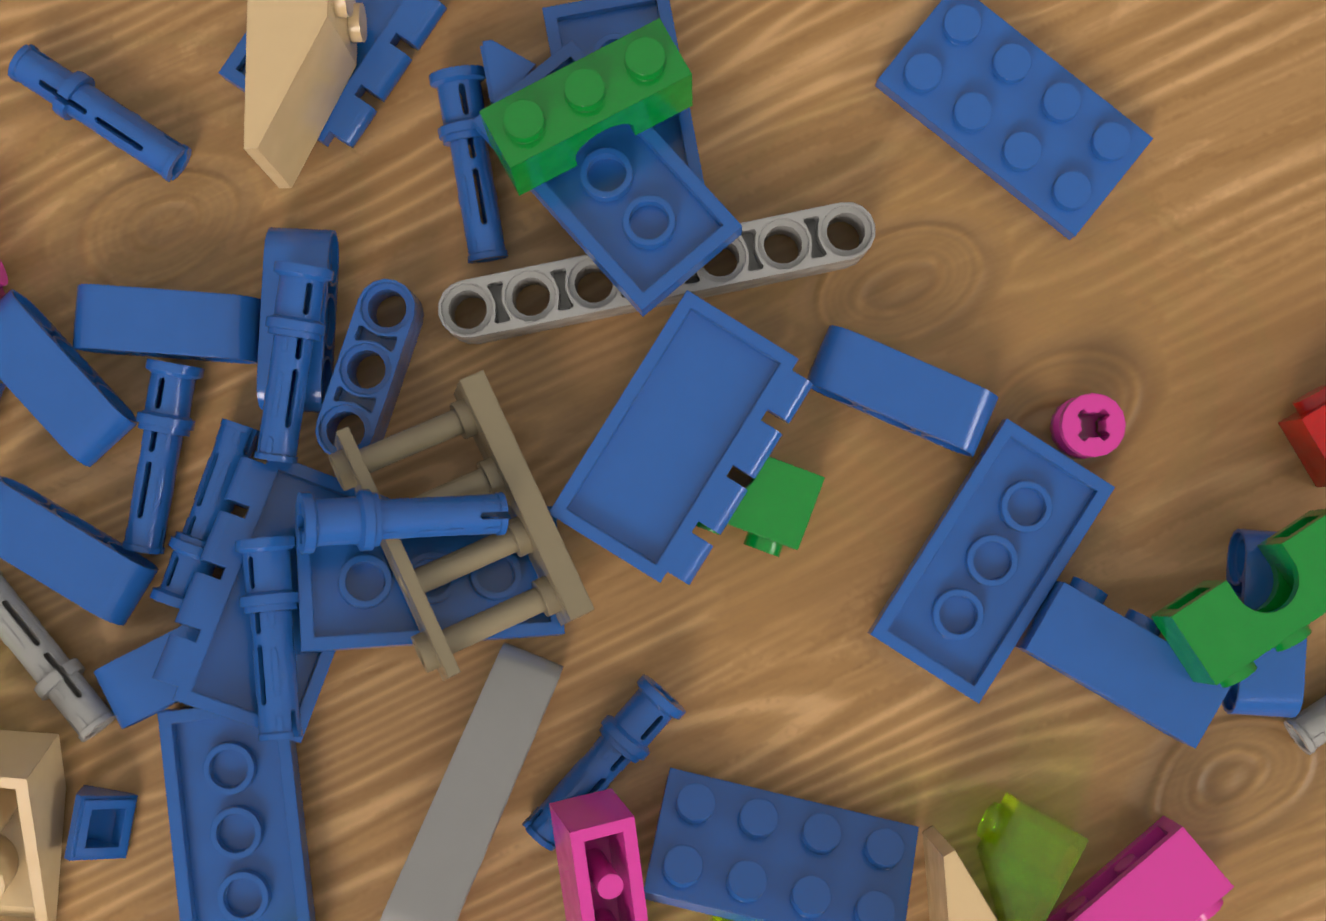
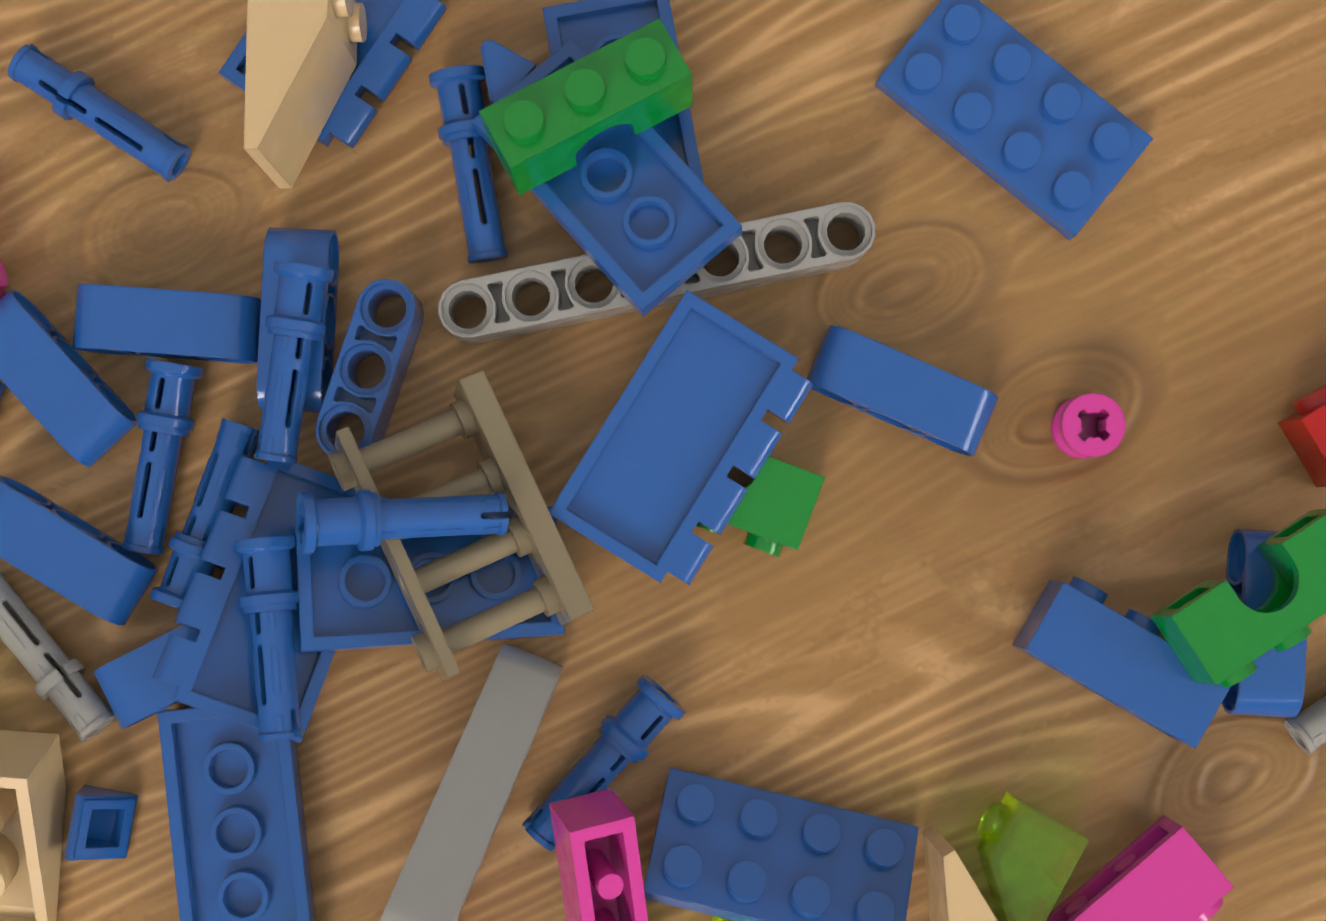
(991, 560): blue plate -> none

